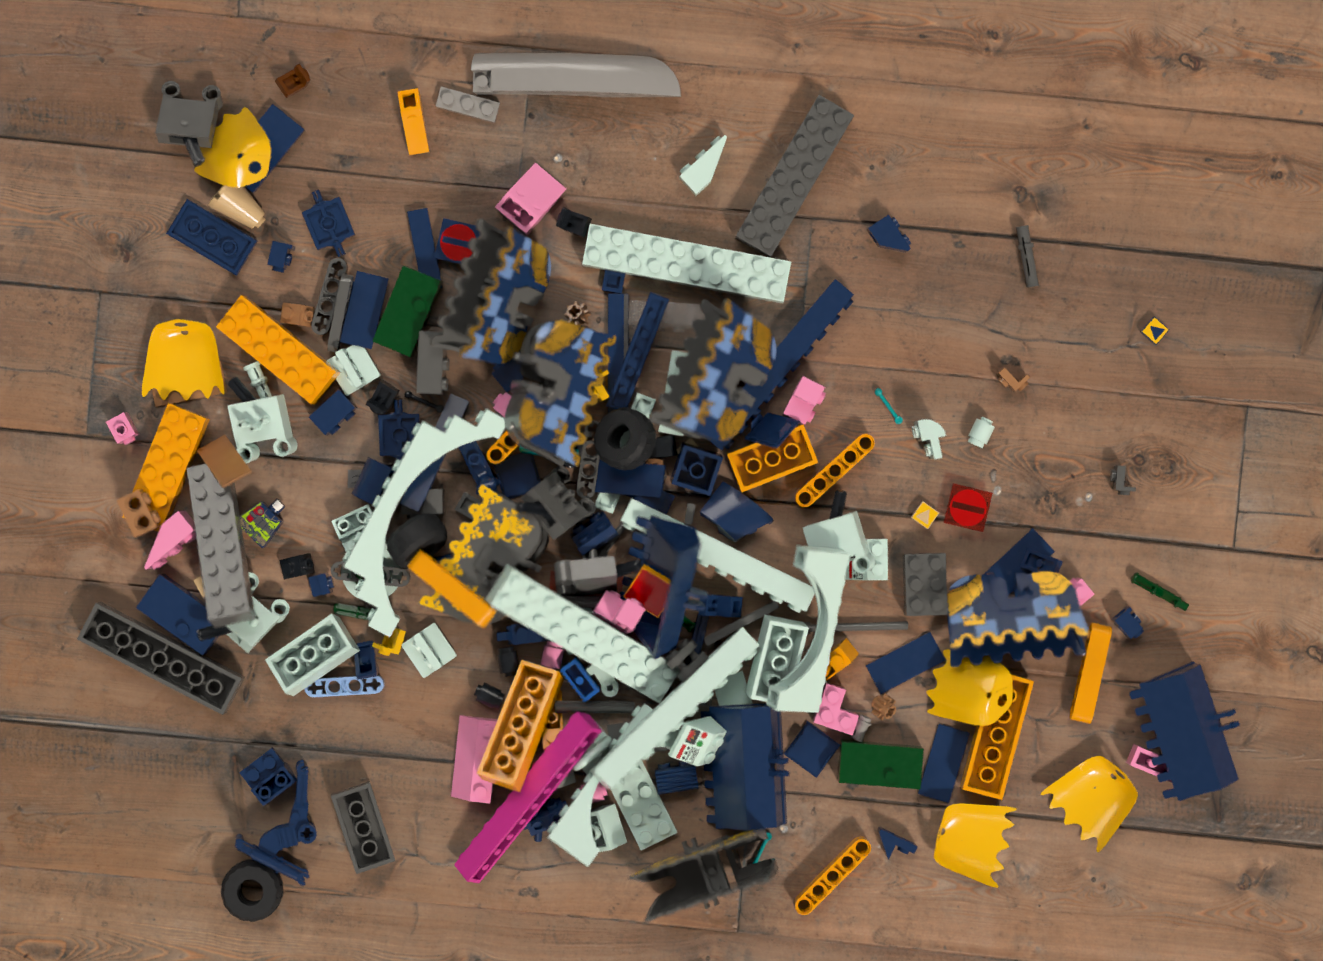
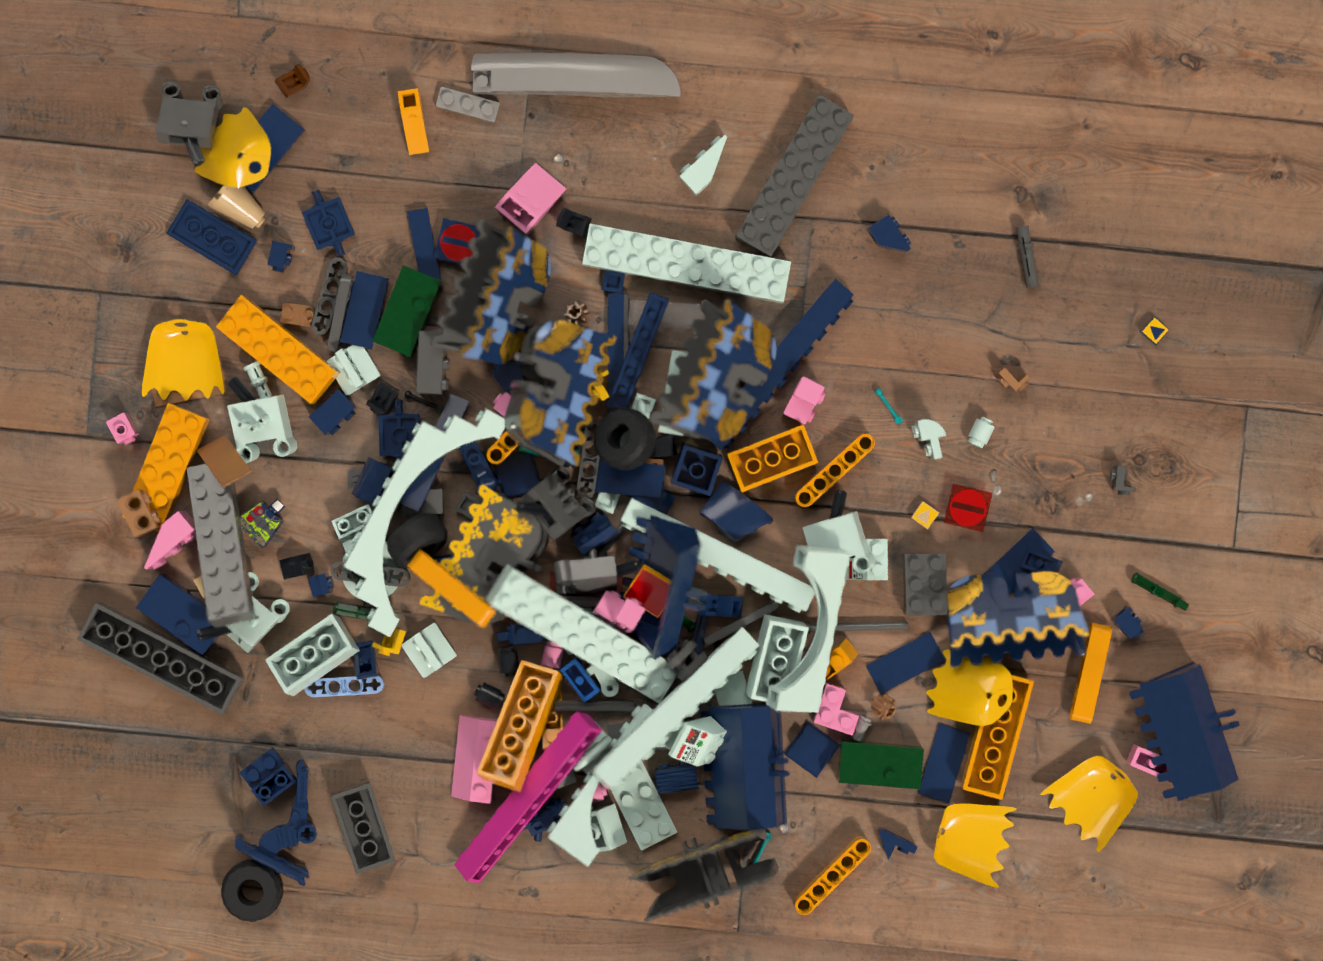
(689, 513): dark grey tile -> none
(771, 429): dark blue piece -> none

